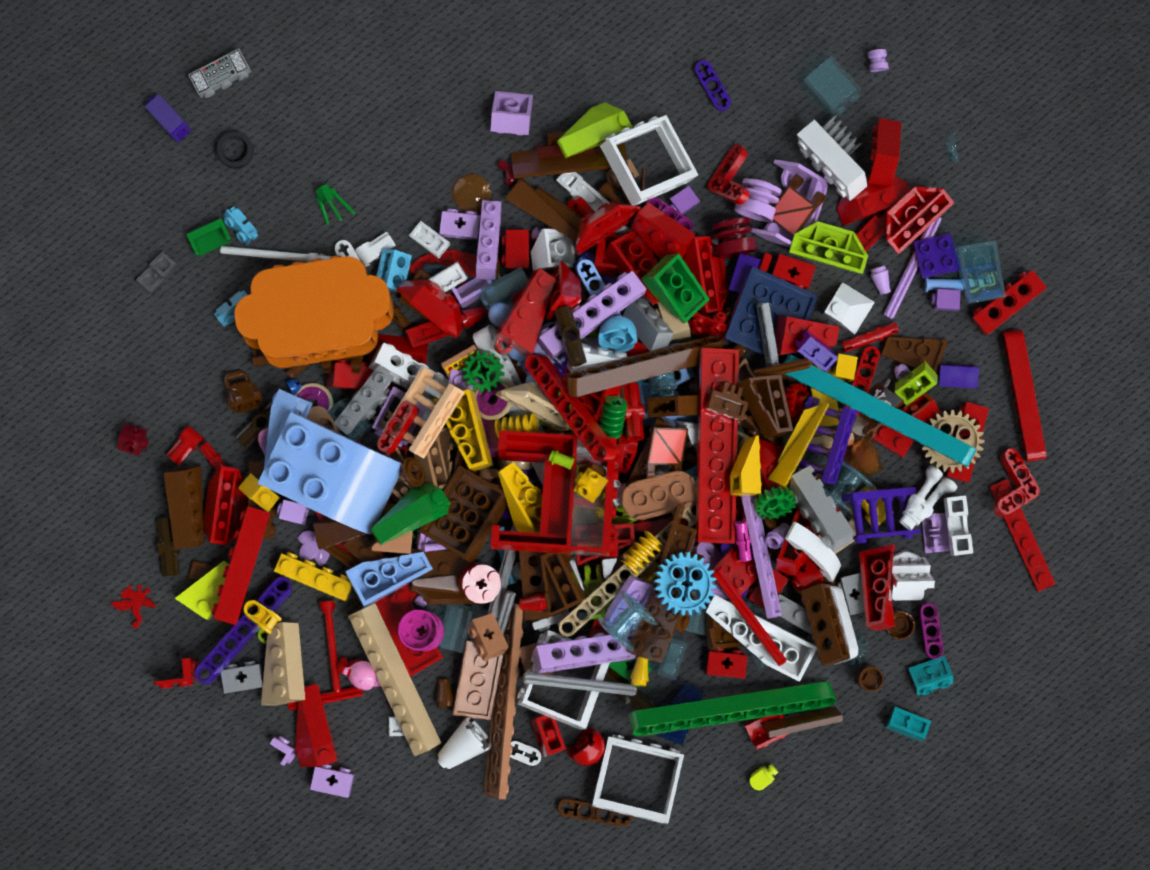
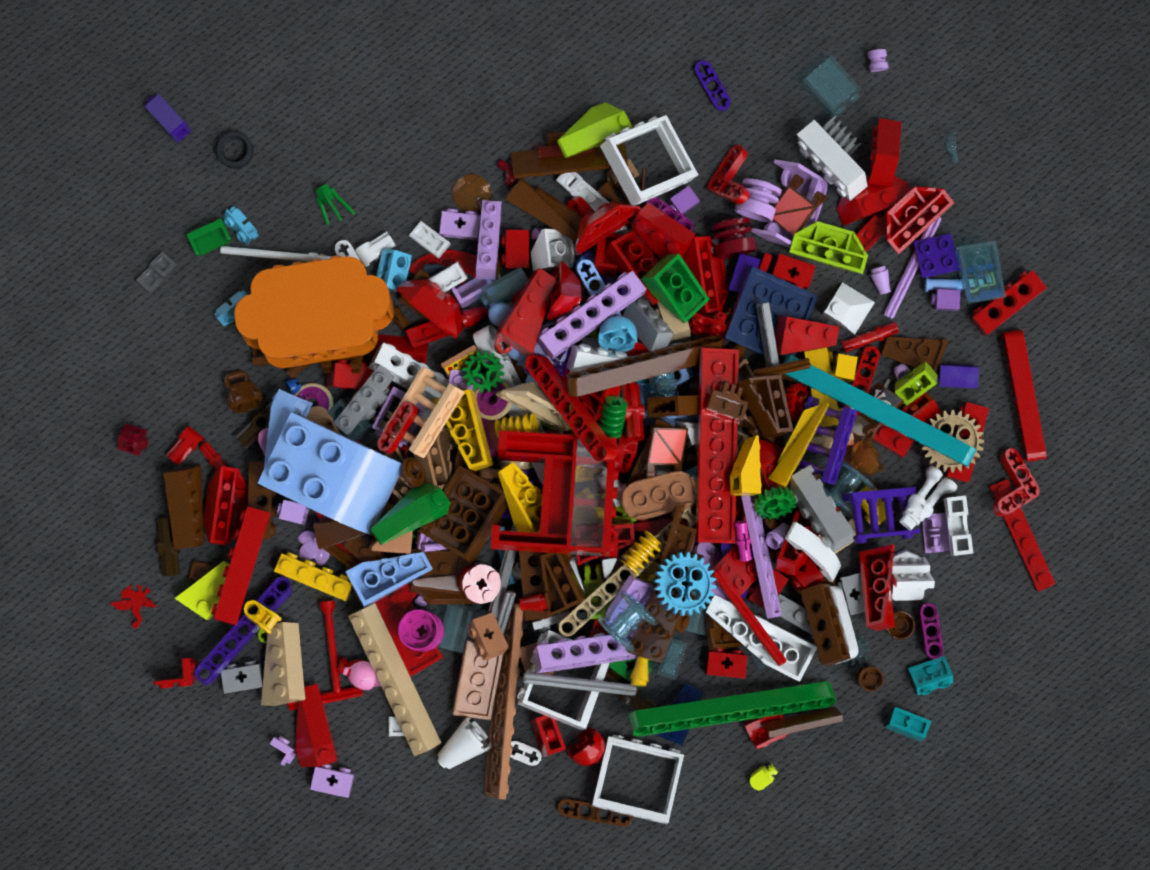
(220, 74): brick -> none
(259, 494): yellow slope -> none
(444, 694): reddish brown cone -> none
(511, 113): lavender slope -> none
(561, 459): lime pin -> none
(572, 347): dark brown piece -> none
(590, 485): yellow brick -> none
(601, 471): reddish brown tile -> none
(816, 351): dark purple hinge -> none

